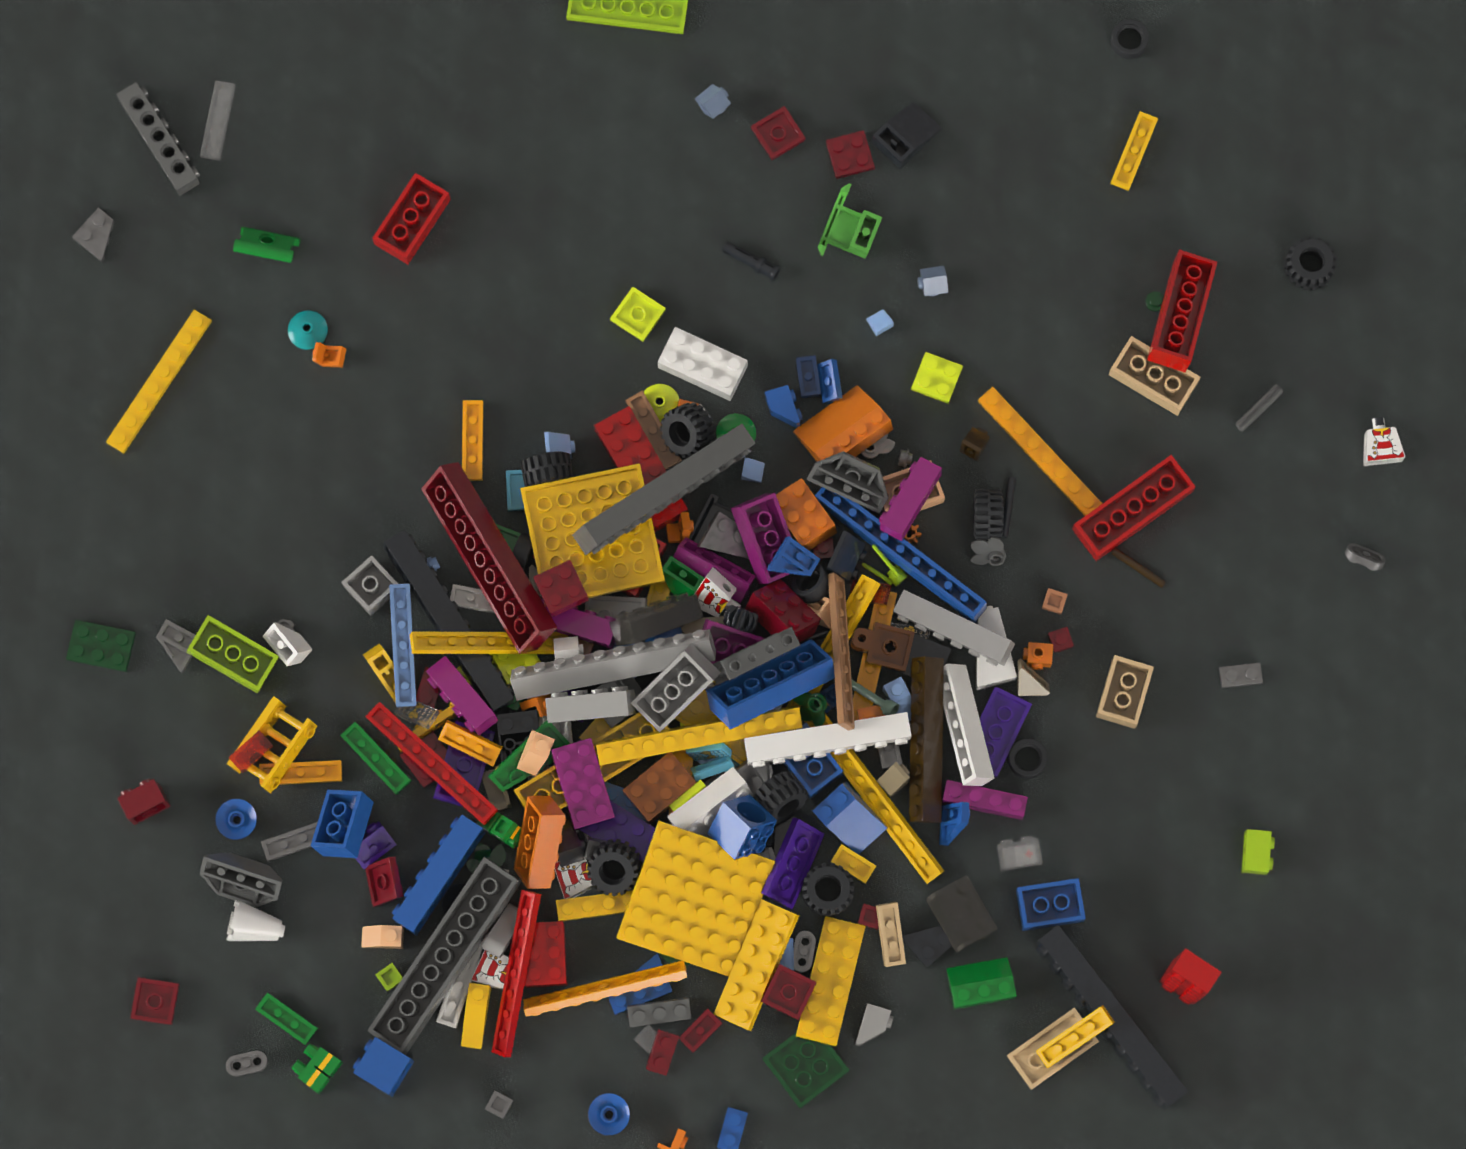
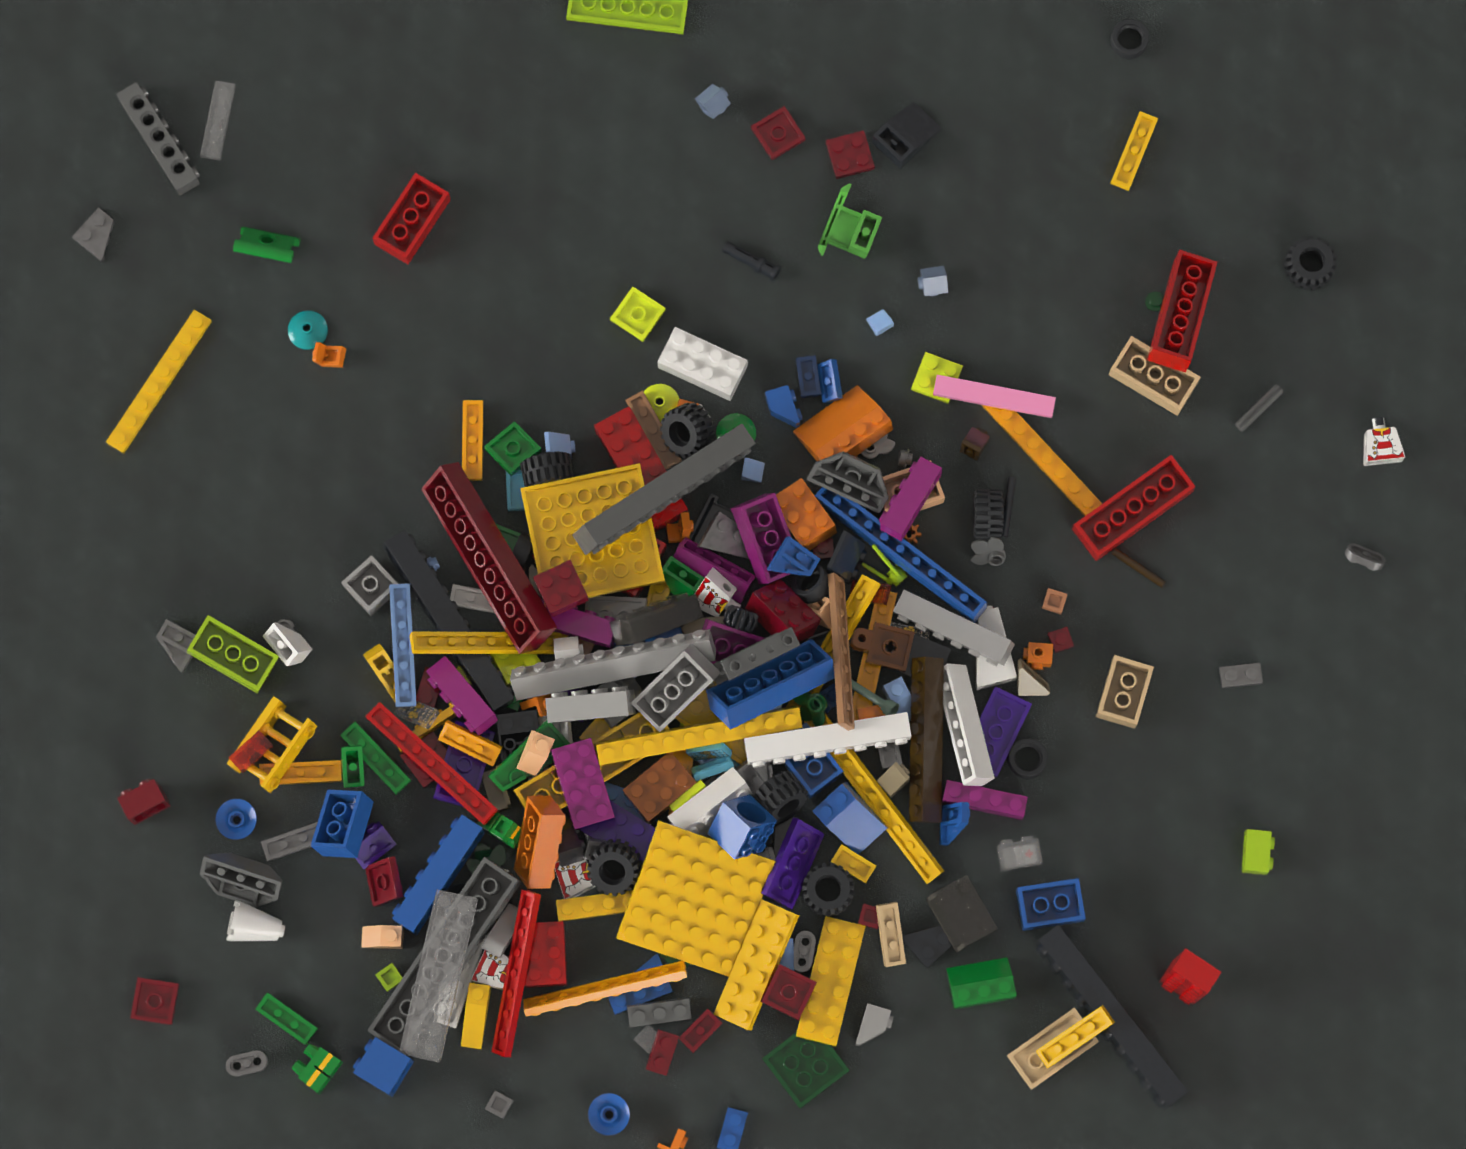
(100, 646): dark green plate -> none
(352, 766): none -> green slope
(438, 976): none -> clear plate
(512, 448): none -> green plate
(994, 396): none -> bright pink tile

